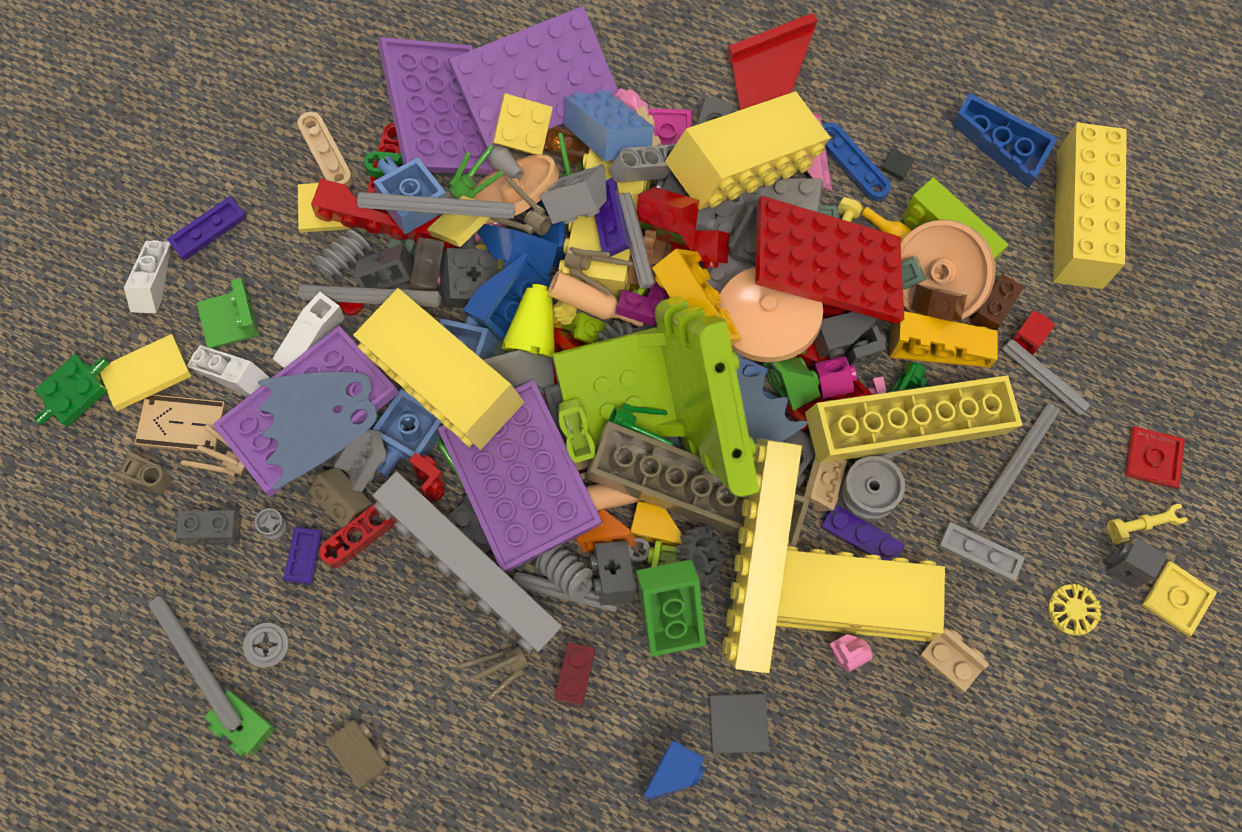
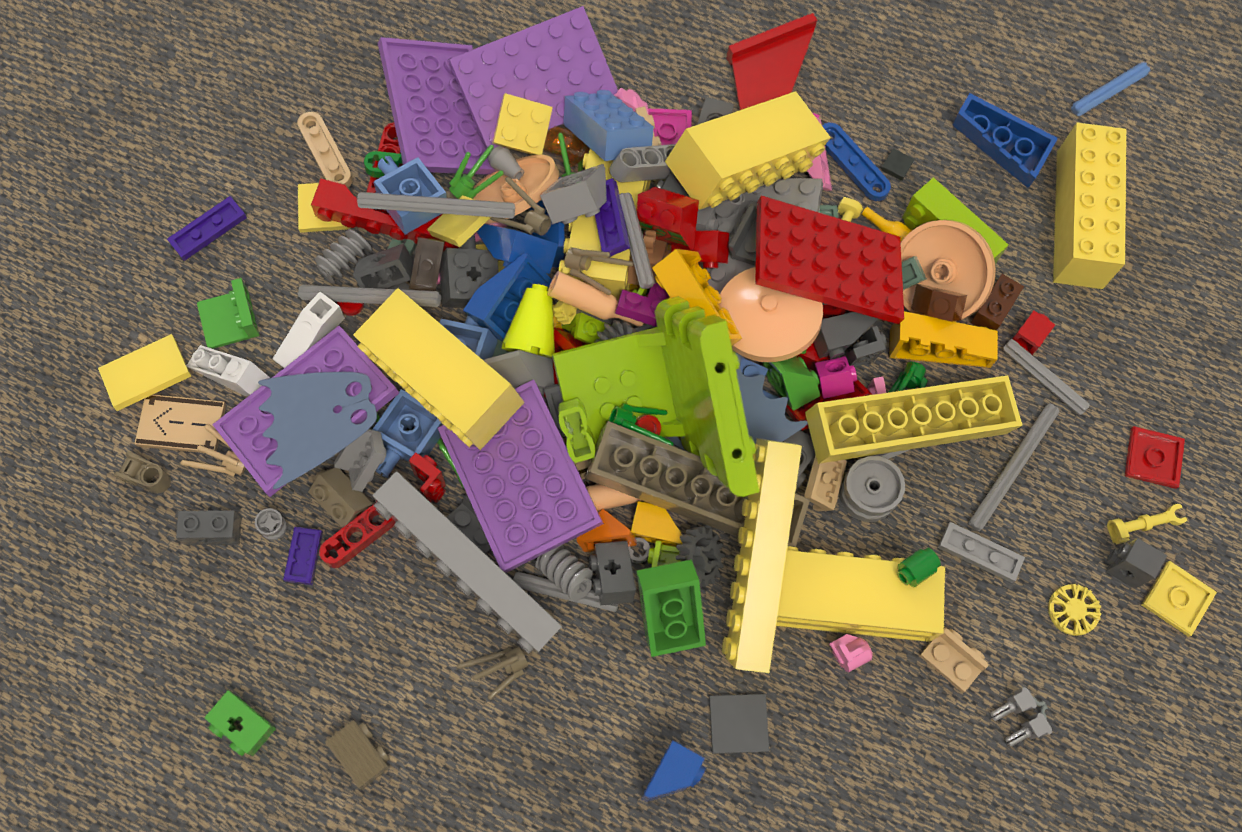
(71, 390): green plate -> none
(147, 278): white slope -> none
(195, 663): light grey axle -> none
(257, 636): light grey gear -> none
(575, 675): dark red brick -> none
(649, 423): none -> red tile
(861, 534): dark purple plate -> none
(918, 567): none -> green brick
(1037, 723): none -> light grey piece
(1110, 89): none -> medium blue axle

